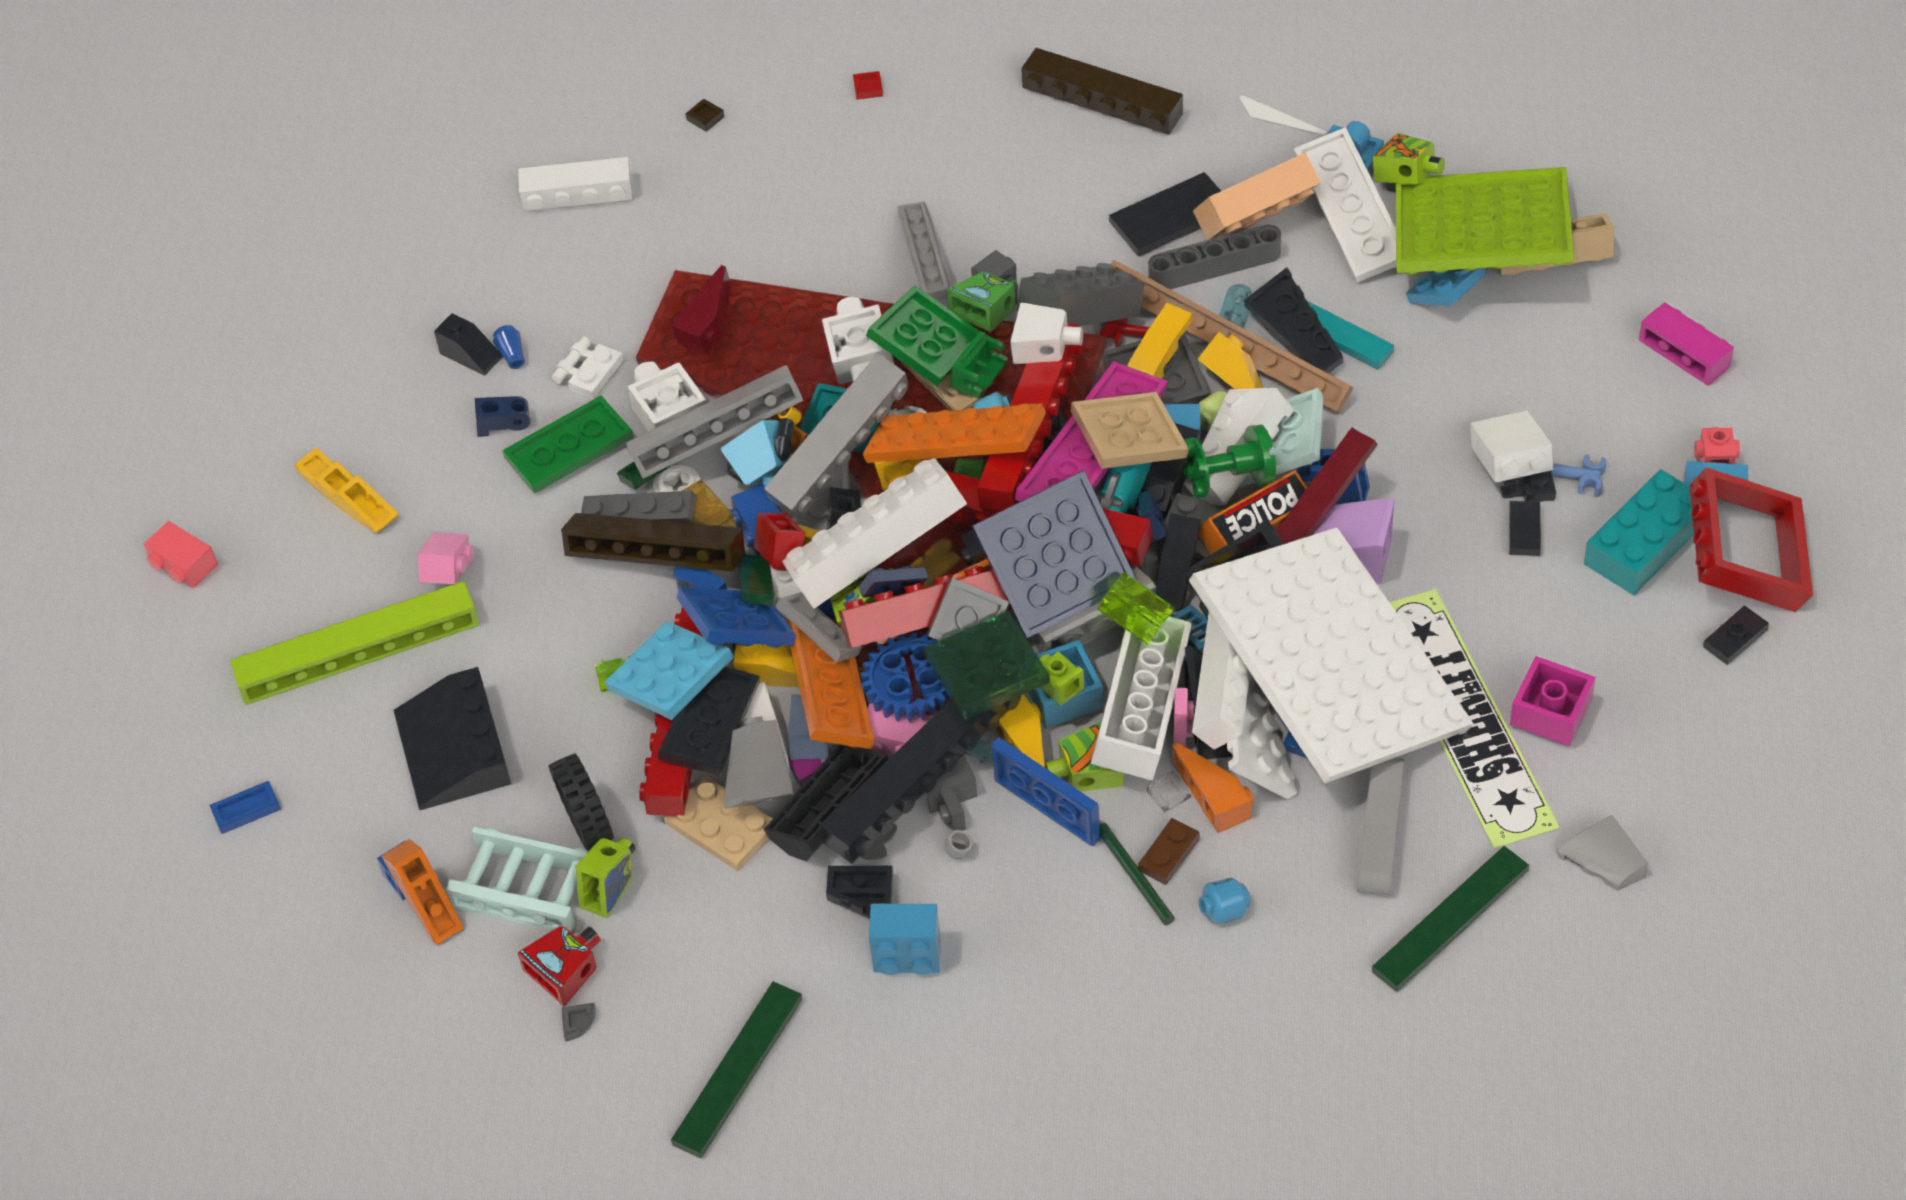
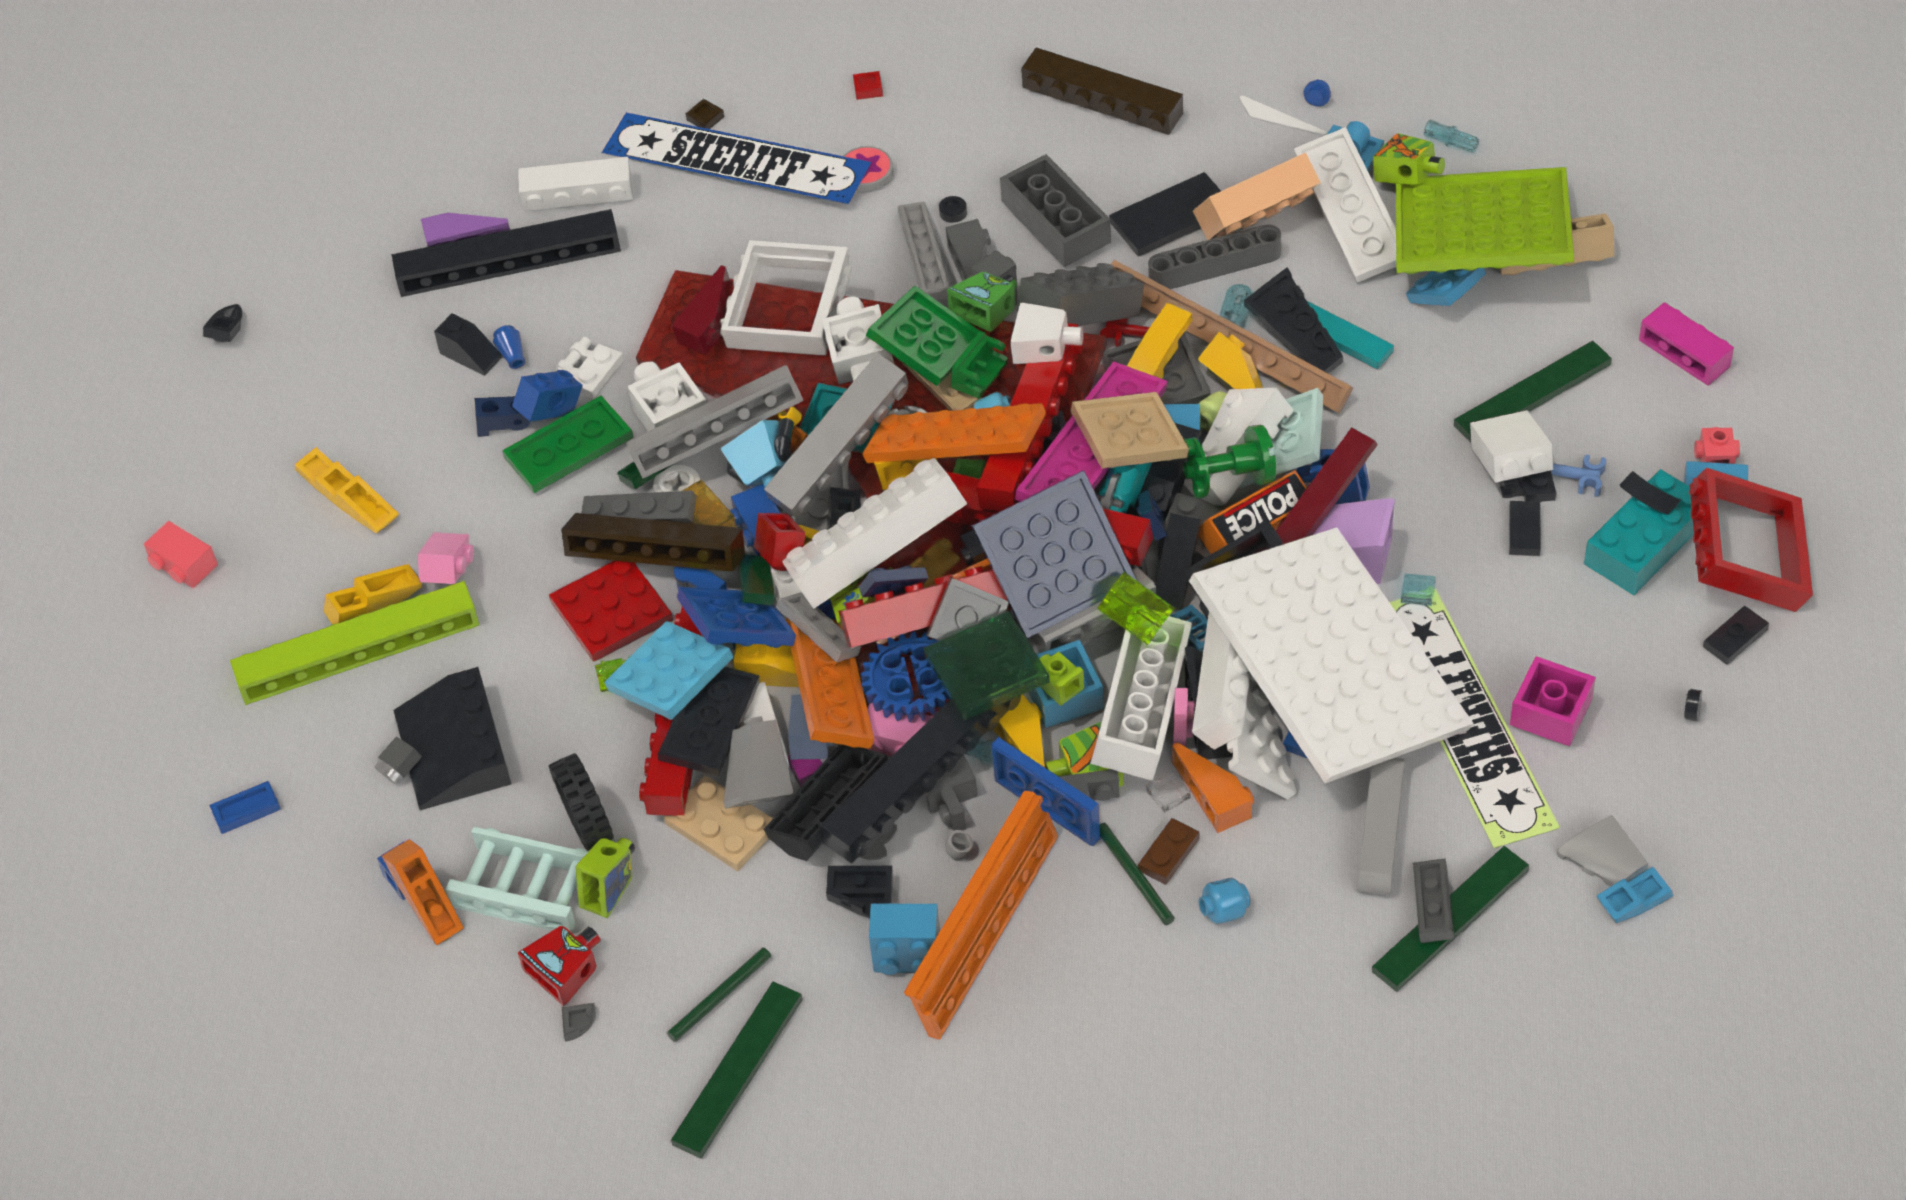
(224, 324): none -> black plate
(371, 593): none -> yellow slope
(397, 760): none -> dark grey piece
(454, 227): none -> medium lavender slope
(505, 253): none -> black brick
(547, 395): none -> blue brick
(610, 608): none -> red plate
(718, 994): none -> dark green bar
(737, 157): none -> sticker
(788, 255): none -> white window
(879, 171): none -> tile
(952, 209): none -> black tile
(967, 245): none -> dark grey slope
(981, 914): none -> orange plate
(1055, 210): none -> dark grey brick
(1096, 785): none -> dark grey slope
(1317, 93): none -> blue plate
(1418, 589): none -> clear light blue tile
(1433, 900): none -> dark grey tile
(1451, 136): none -> clear light blue axle
(1539, 386): none -> dark green tile
(1636, 896): none -> dark azure slope
(1649, 494): none -> black sticker
(1693, 705): none -> black tile

